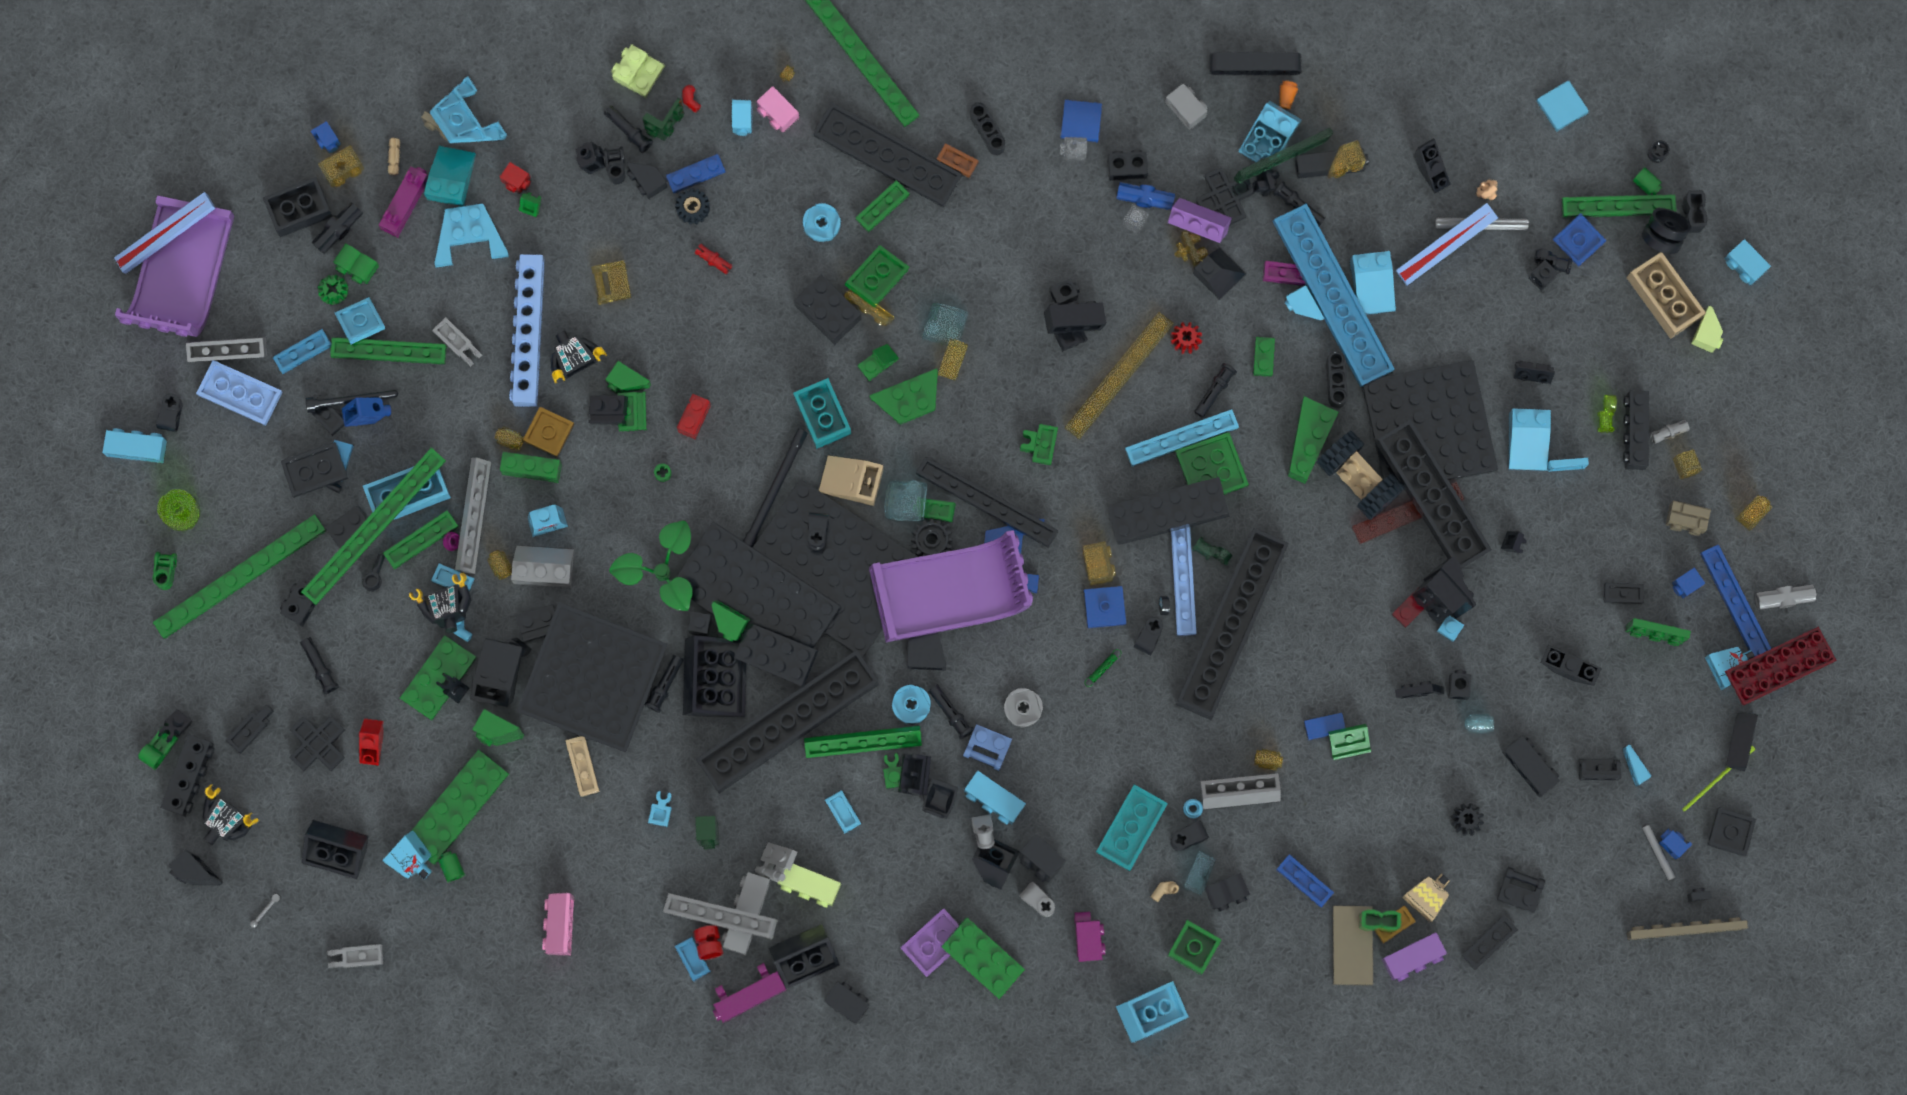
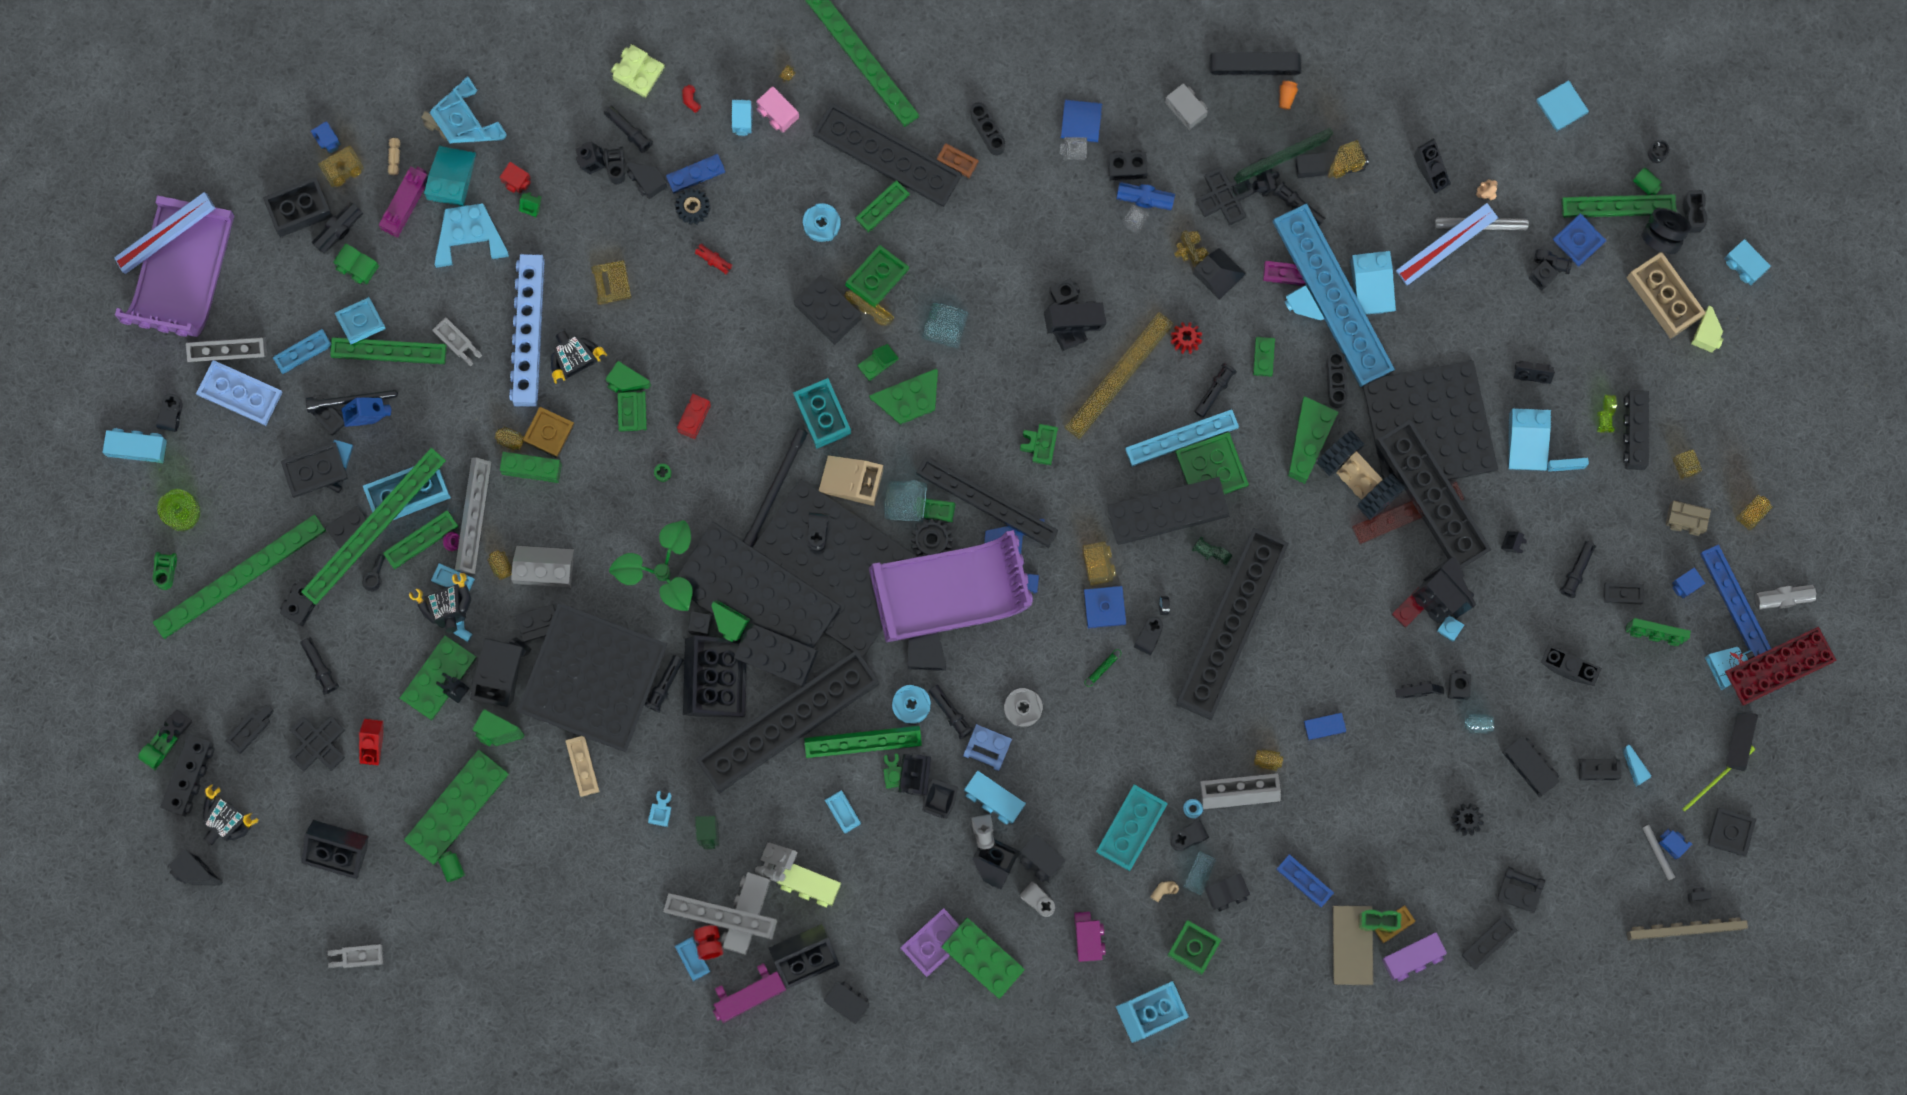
(275, 898): light grey hinge -> none
(333, 298): green gear -> none
(409, 857): medium azure torso -> none
(546, 520): medium azure torso -> none
(558, 924): bright pink slope -> none
(608, 409): black plate -> none
(664, 129): dark green bracket -> none
(952, 359): clear yellow plate -> none
(1183, 582): light blue tile -> none
(1199, 220): medium lavender brick -> none
(1270, 132): medium azure slope -> none
(1349, 741): plate -> none
(1428, 896): tan torso -> none
(1574, 577): none -> black pin
(1669, 431): light grey pin -> none

